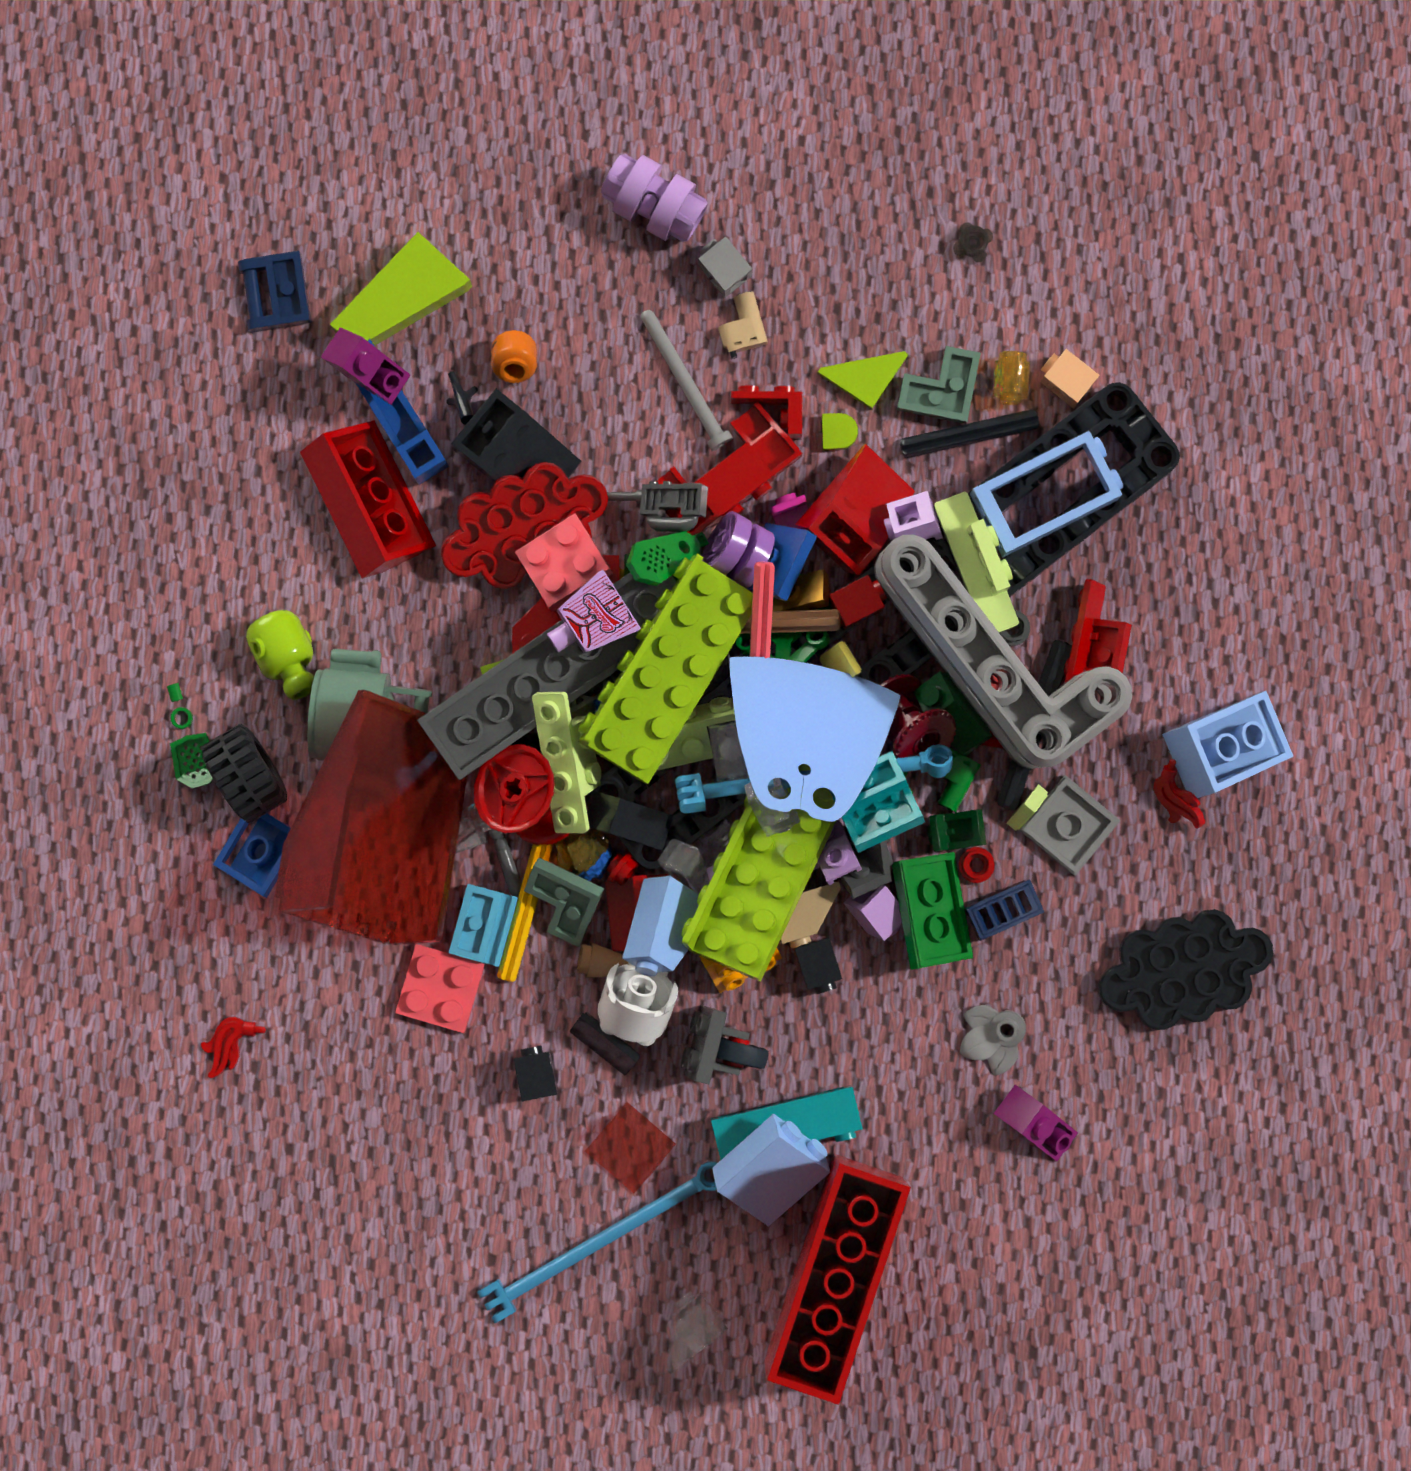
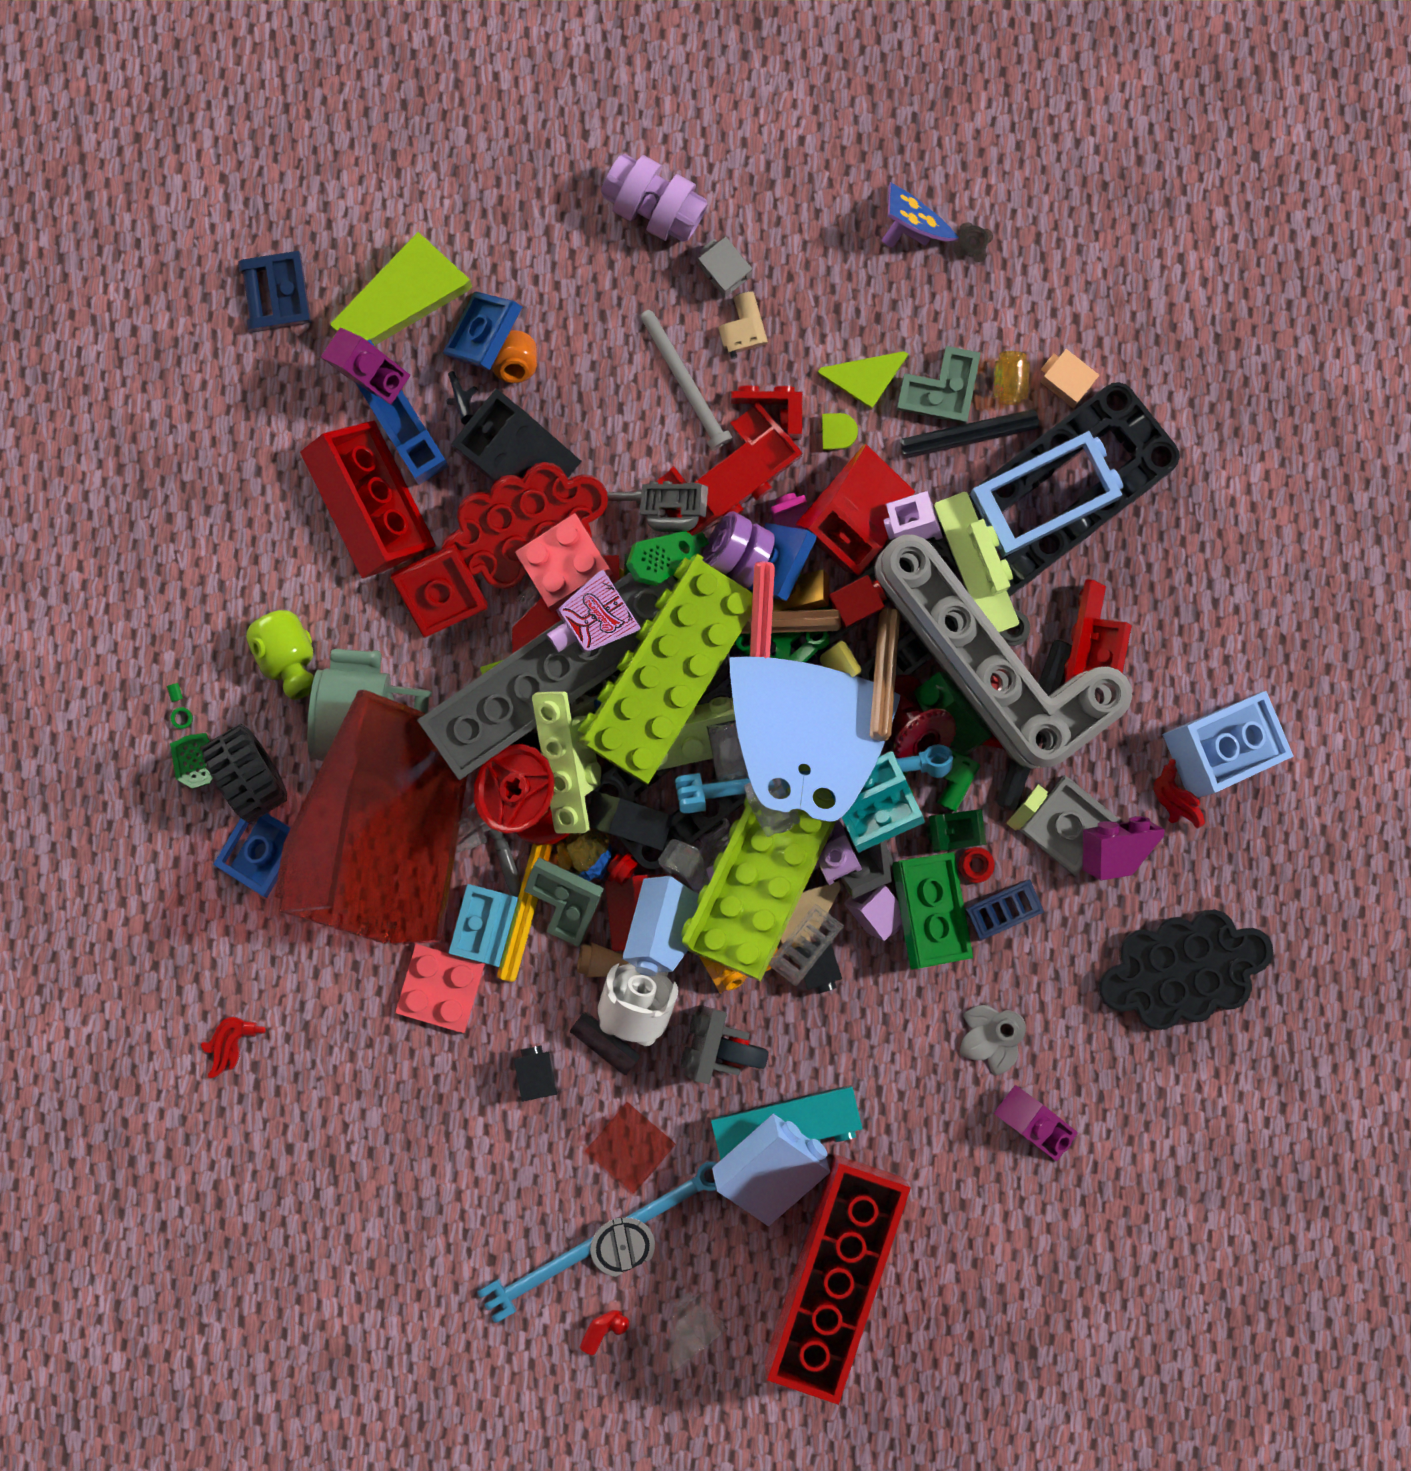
(439, 591): none -> red tile
(482, 330): none -> blue plate
(600, 1326): none -> red arm
(622, 1245): none -> light grey sticker
(785, 968): none -> clear slope
(884, 674): none -> medium nougat axle
(914, 219): none -> shield
(1119, 848): none -> magenta slope

